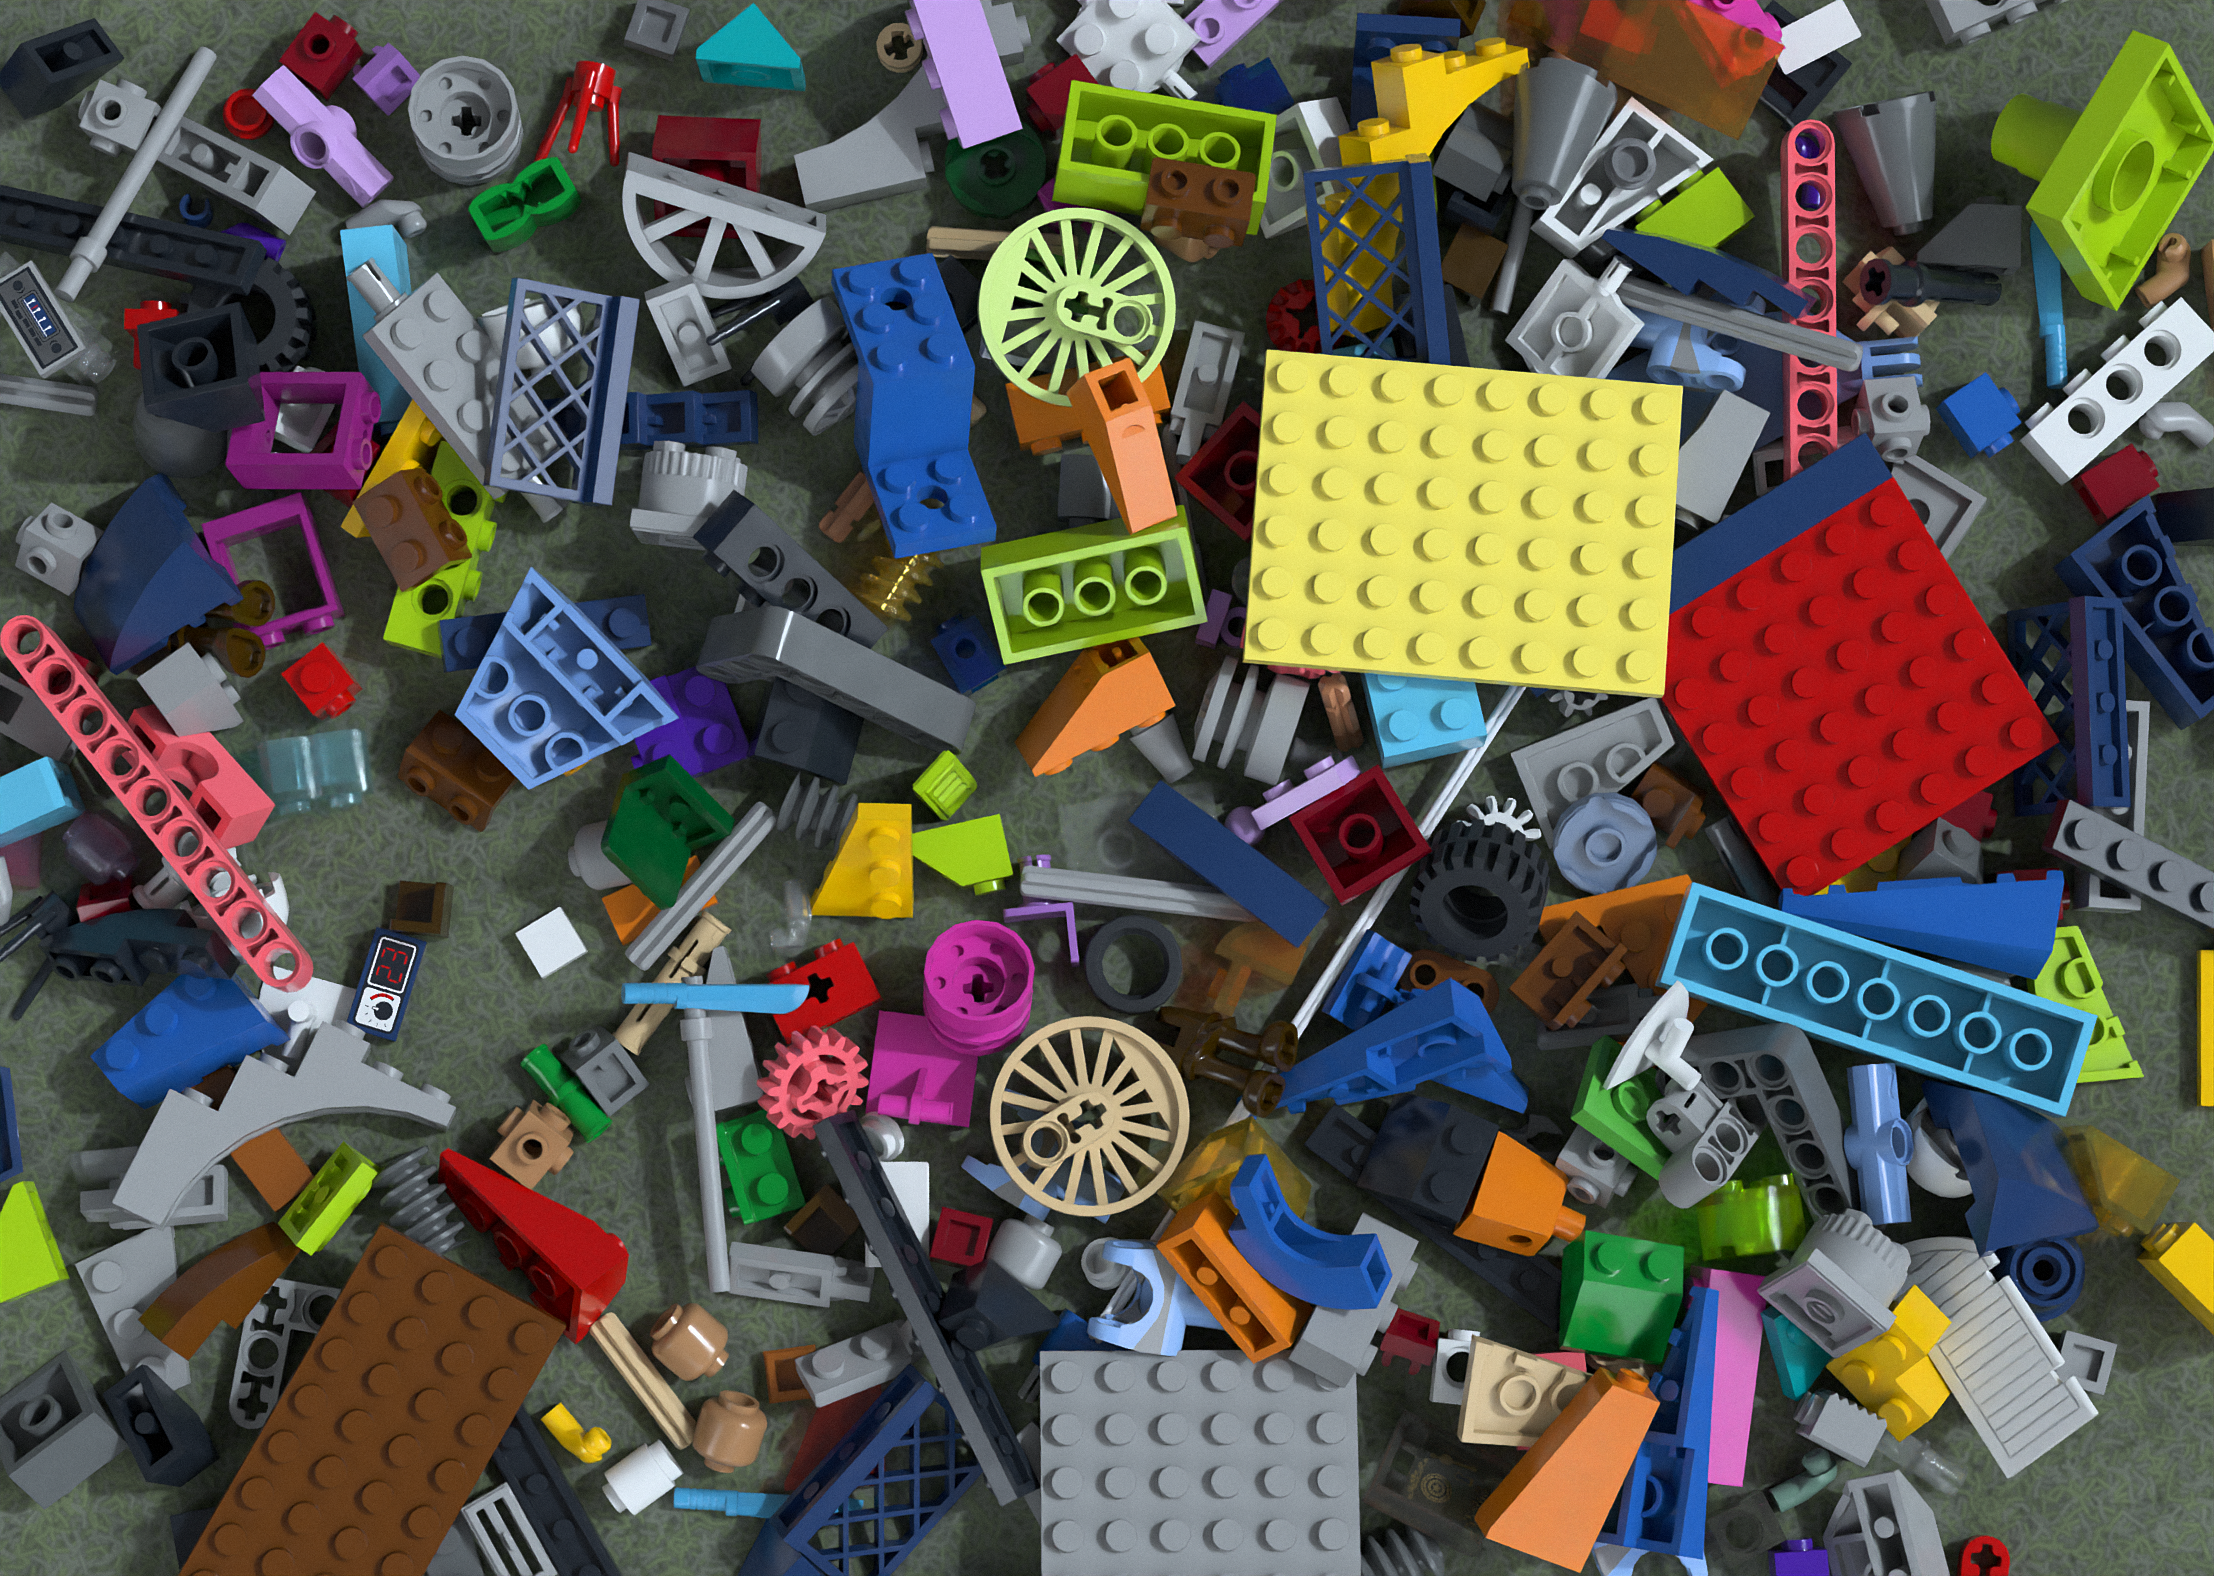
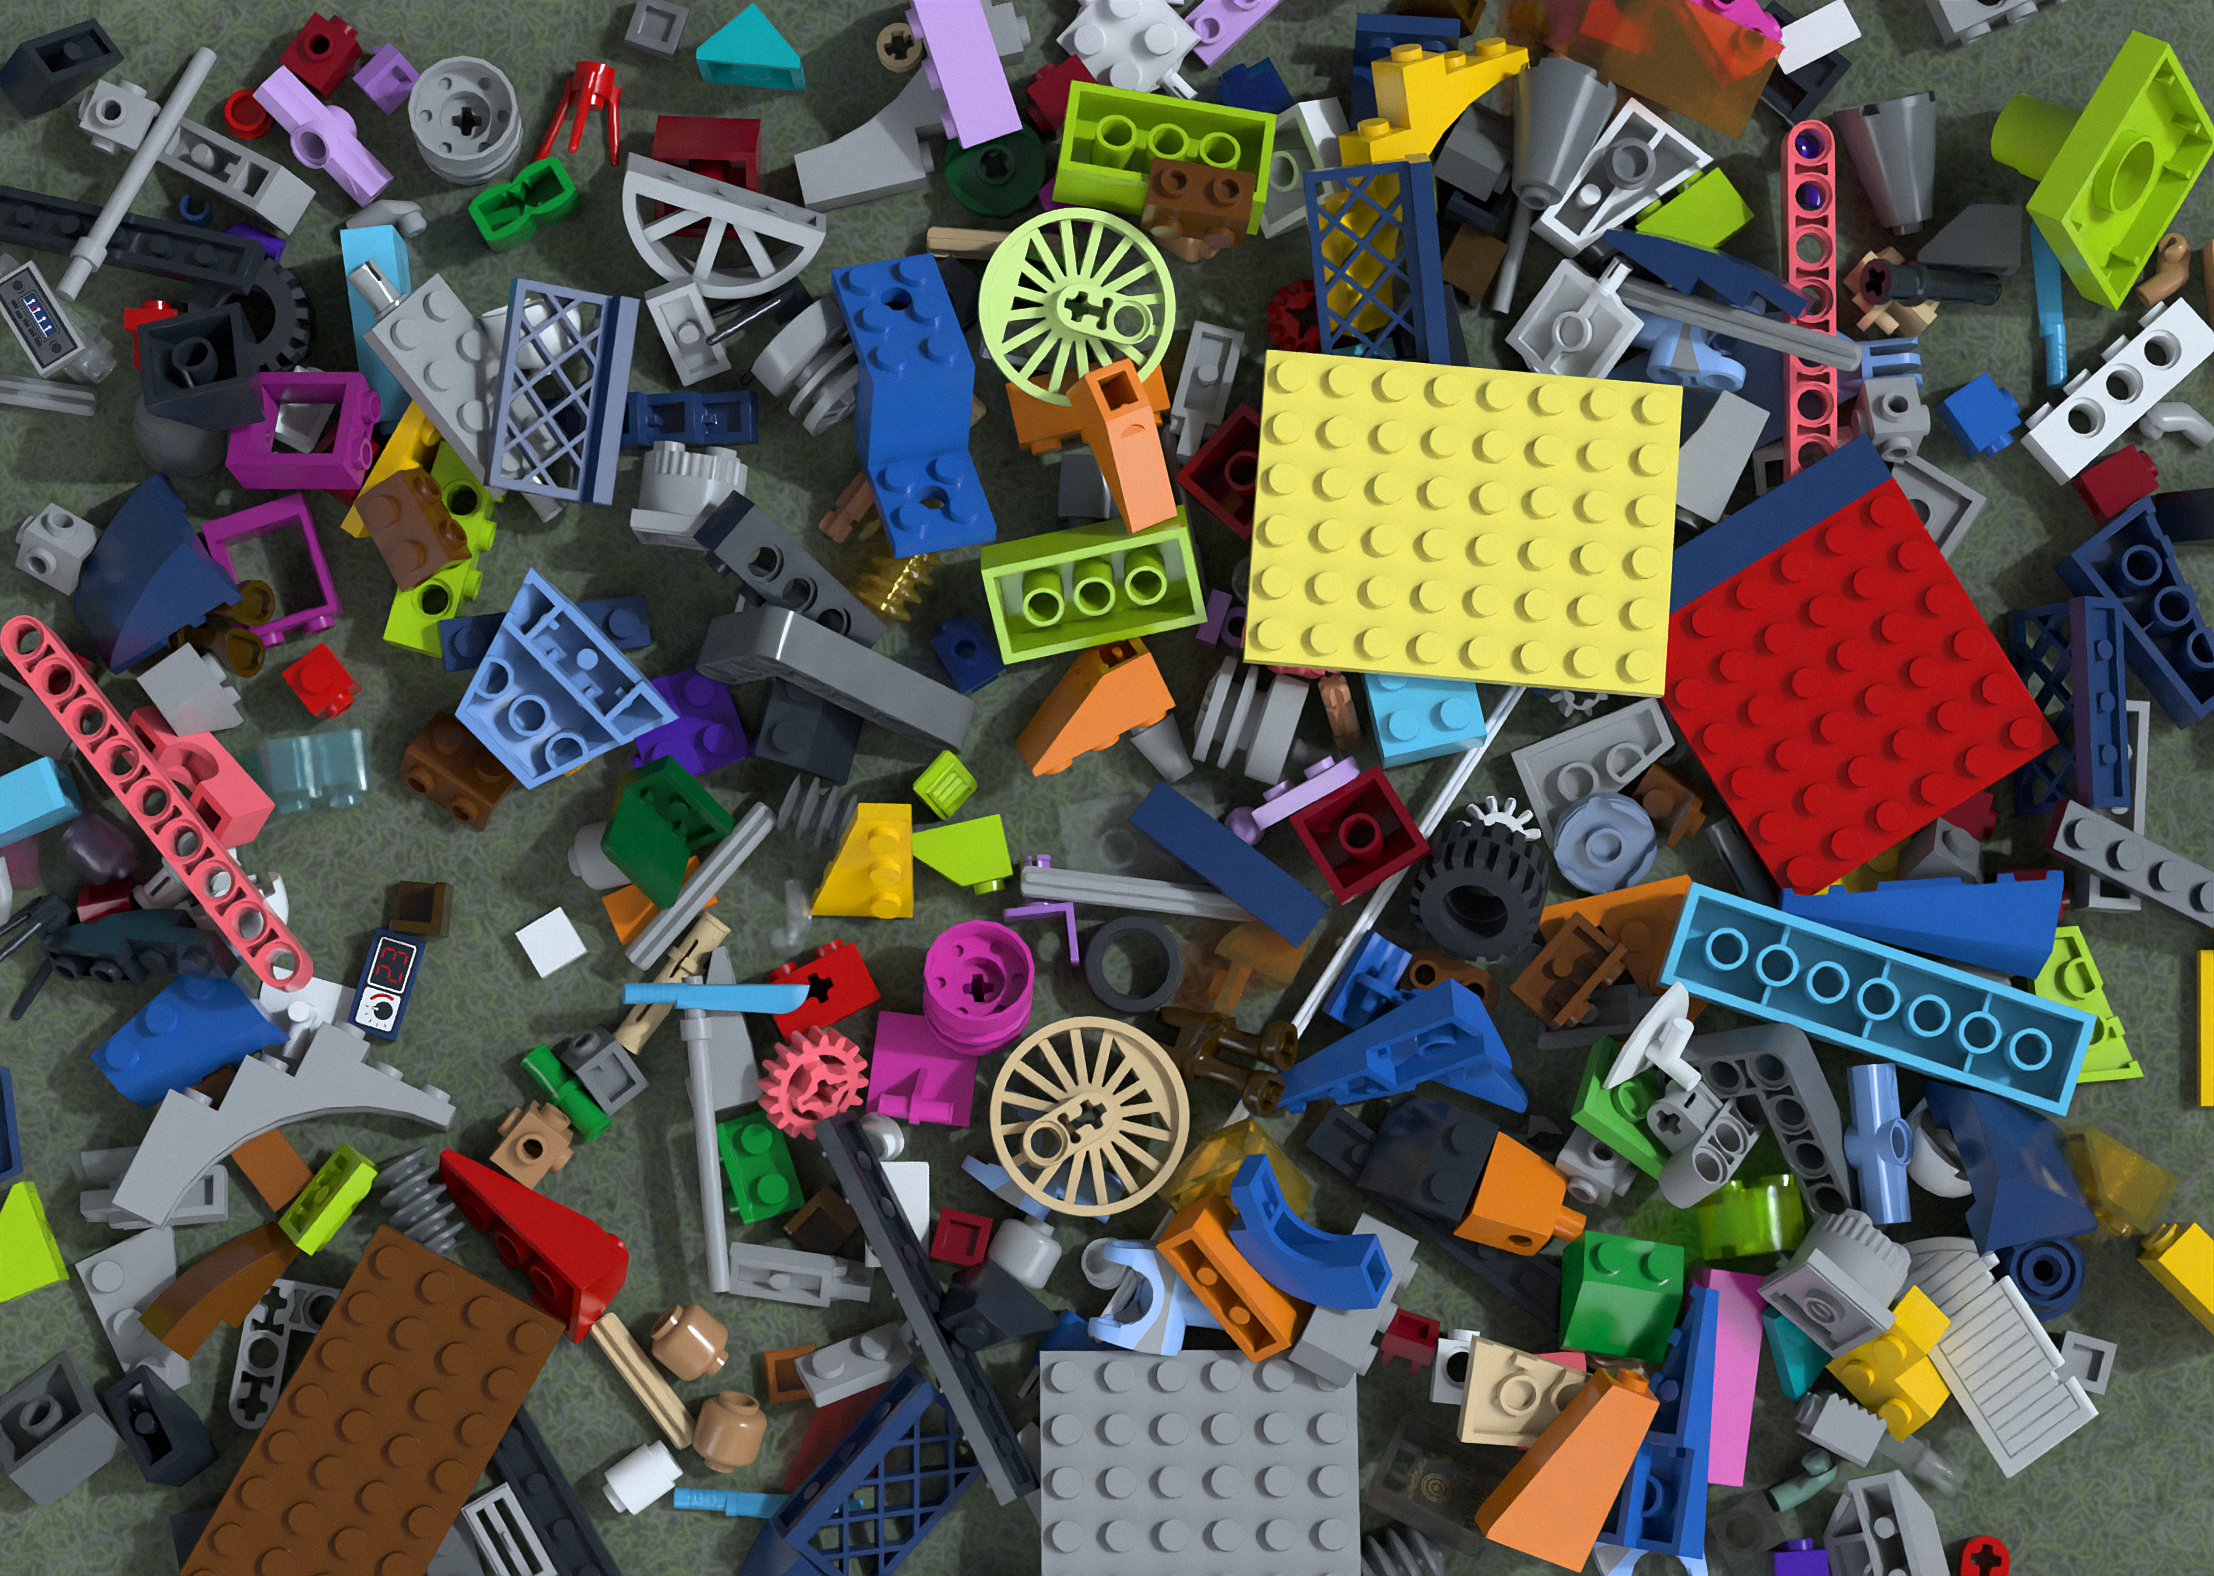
(584, 1445): yellow arm -> none

